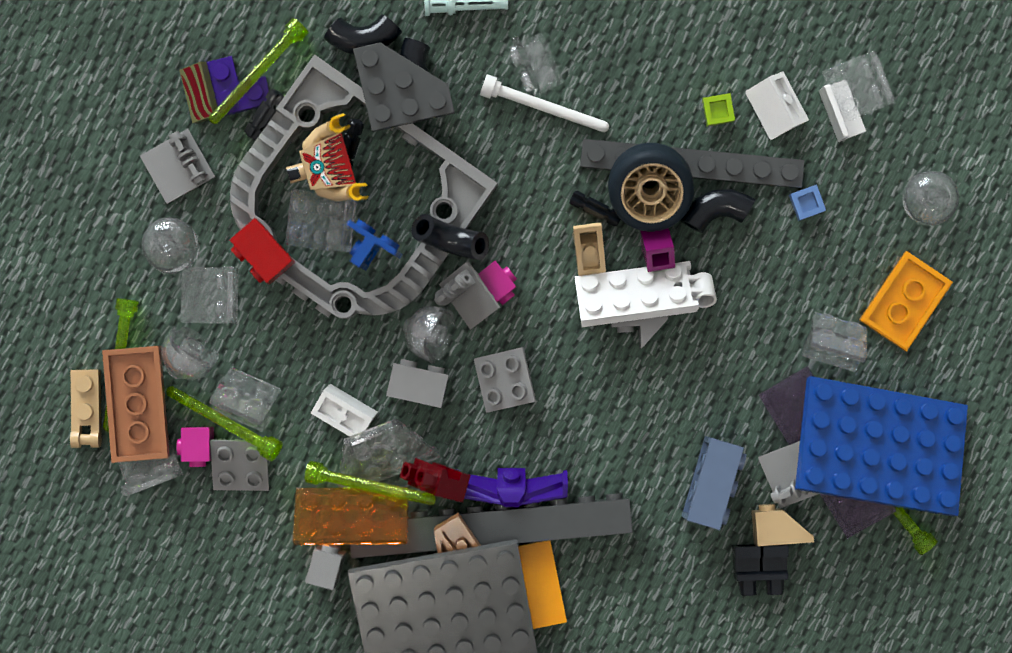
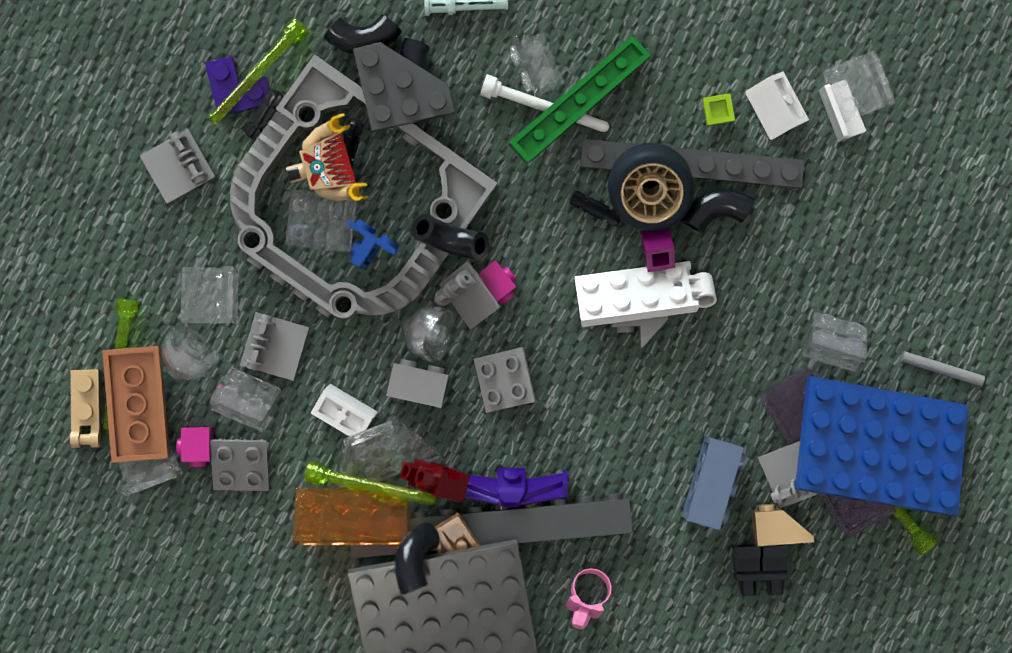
(170, 245): clear cylinder -> none
(198, 91): tile -> none
(261, 251): red brick -> none
(267, 446): clear neon green piece -> none
(274, 346): none -> light grey hinge
(326, 566): light grey brick -> none
(411, 555): none -> black cylinder
(542, 584): light orange tile -> none
(579, 100): none -> green plate
(584, 612): none -> bright pink piece
(589, 249): tan slope -> none
(807, 202): medium blue plate -> none
(906, 301): light orange tile -> none
(930, 198): clear cylinder -> none
(942, 368): none -> light grey bar

